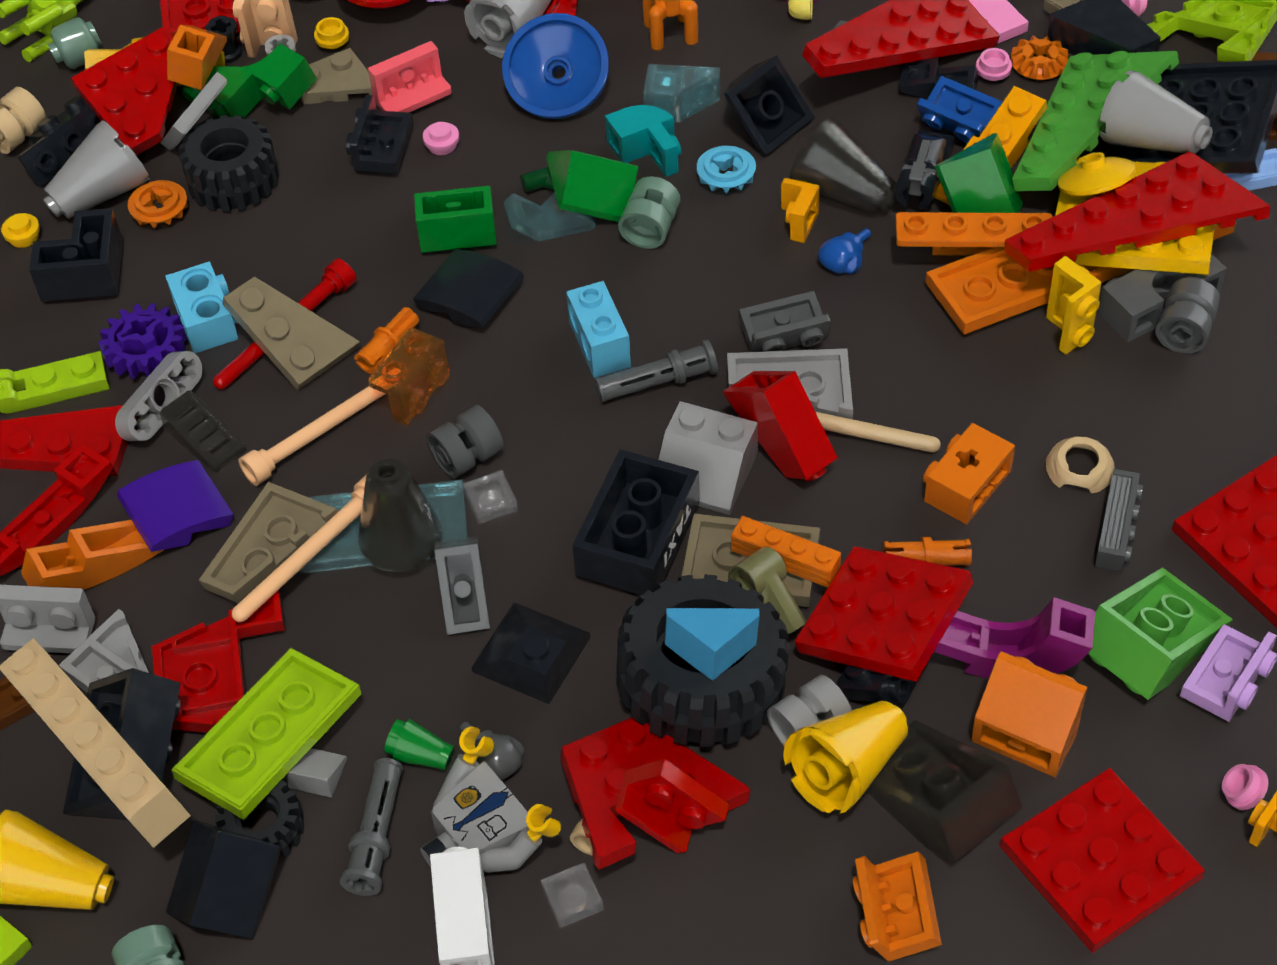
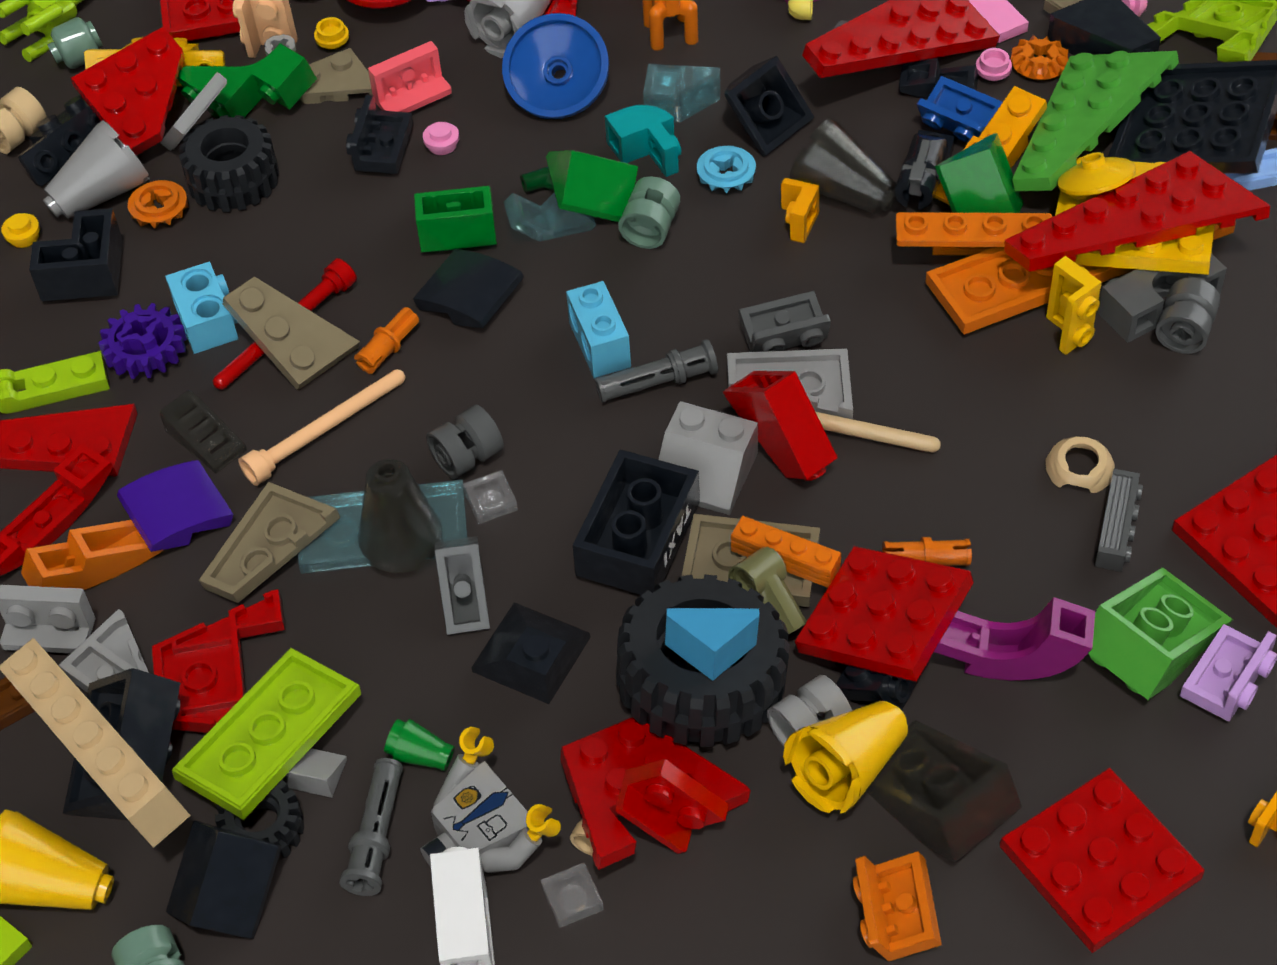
(143, 398): light grey beam -> none
(193, 55): orange slope -> none
(227, 27): black bush -> none
(301, 556): light nougat piece -> none
(411, 373): clear orange bracket -> none
(506, 755): dark grey piece -> none
(843, 252): blue piece -> none
(968, 472): orange brick -> none
(1029, 714): orange slope -> none
(1151, 117): light grey cone -> none
(1244, 786): bright pink plate -> none

